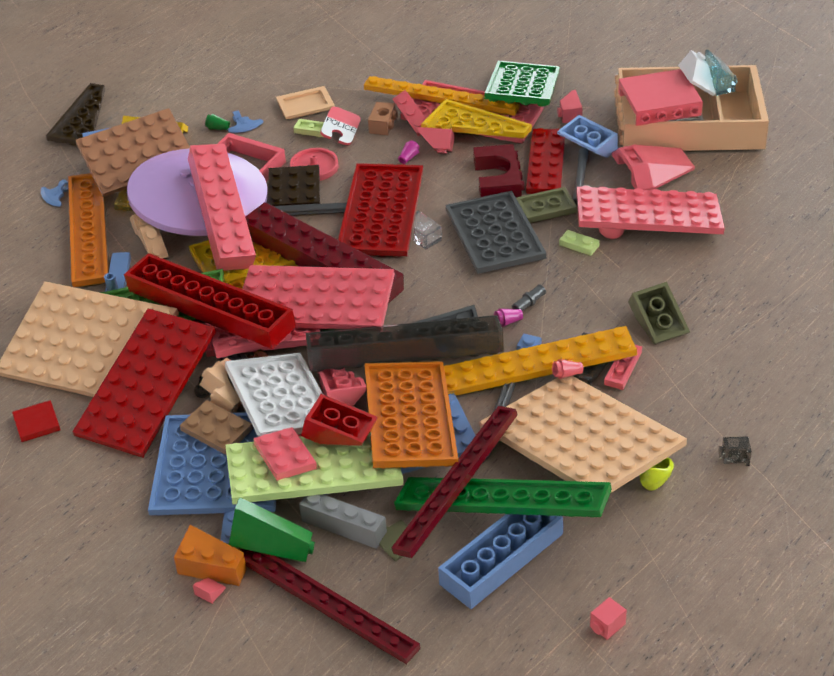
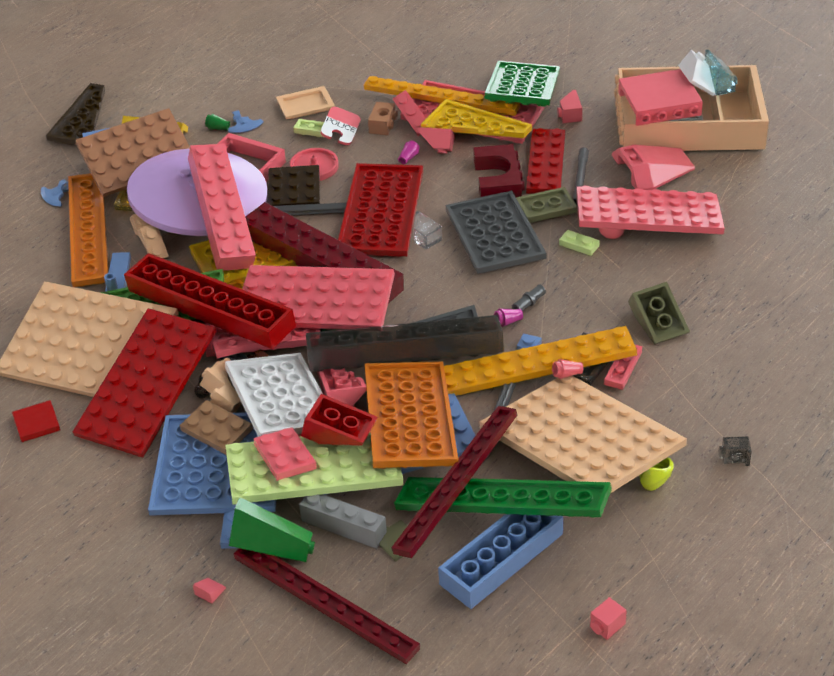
(209, 557): orange wedge -> none
(590, 136): light blue slope -> none

